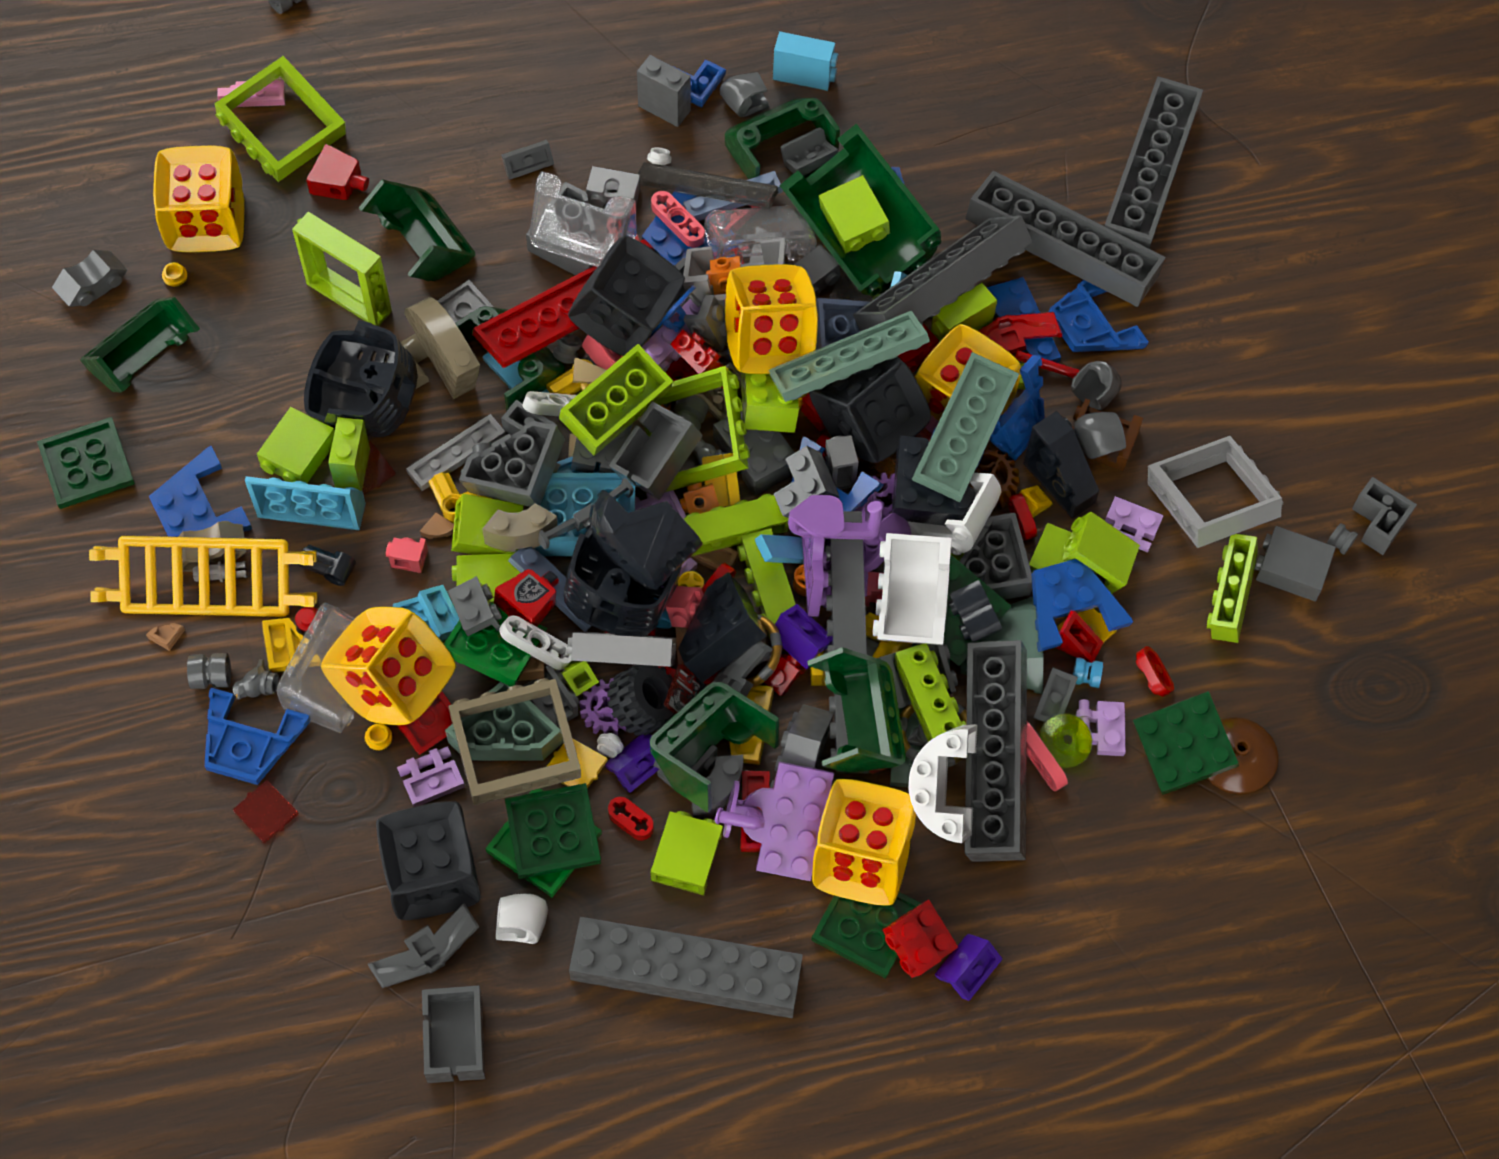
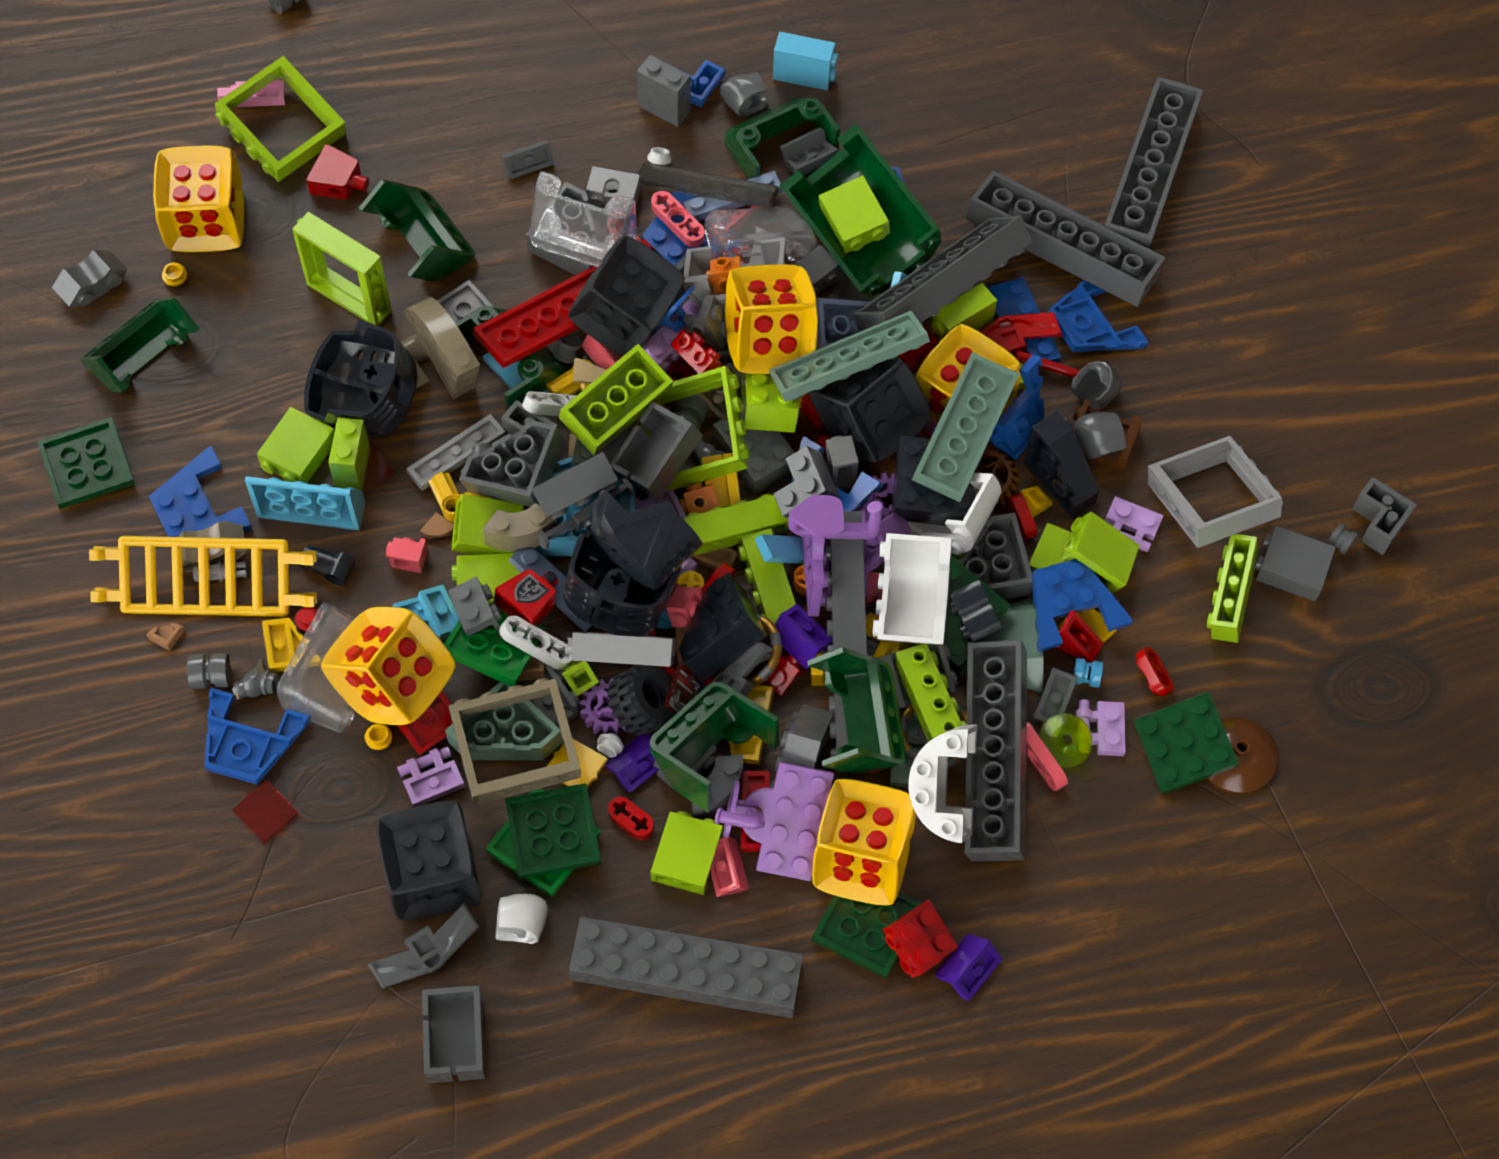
(575, 486): none -> dark grey brick
(727, 869): none -> coral slope

